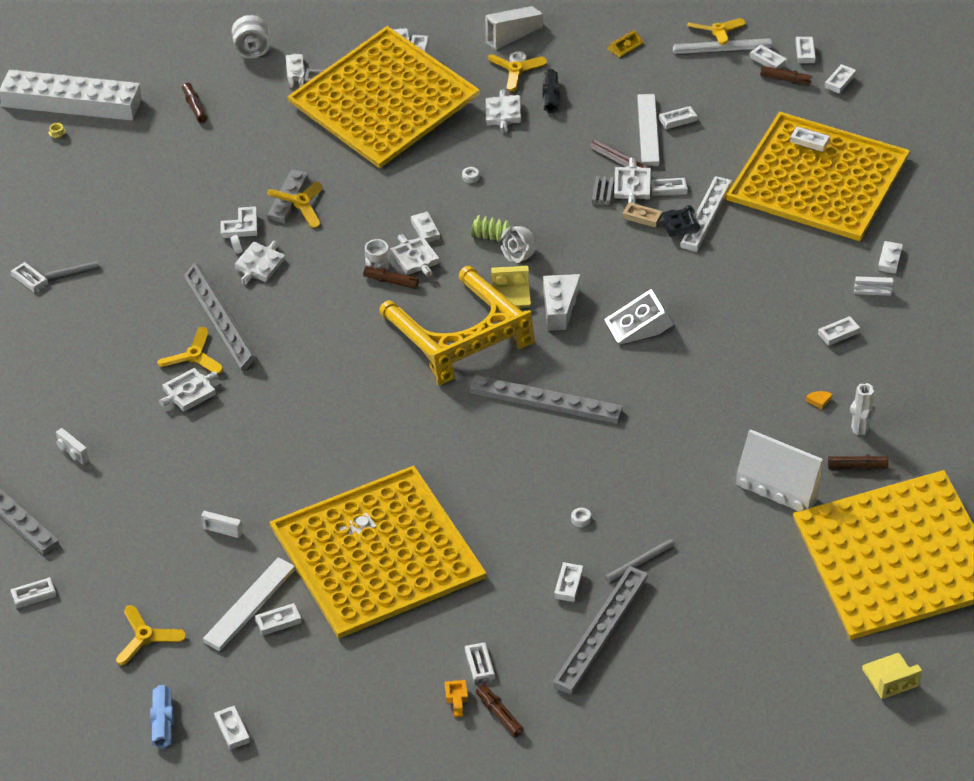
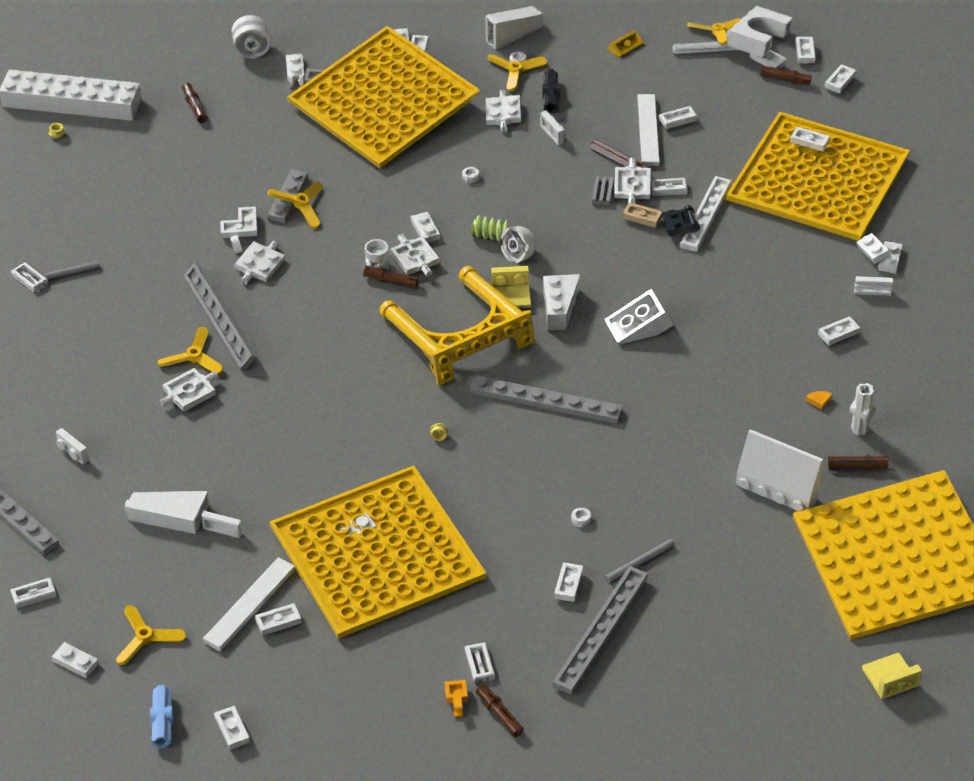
(75, 660): none -> white plate
(168, 509): none -> white slope
(439, 431): none -> light yellow plate
(552, 128): none -> white plate
(747, 33): none -> white arch
(873, 248): none -> white plate

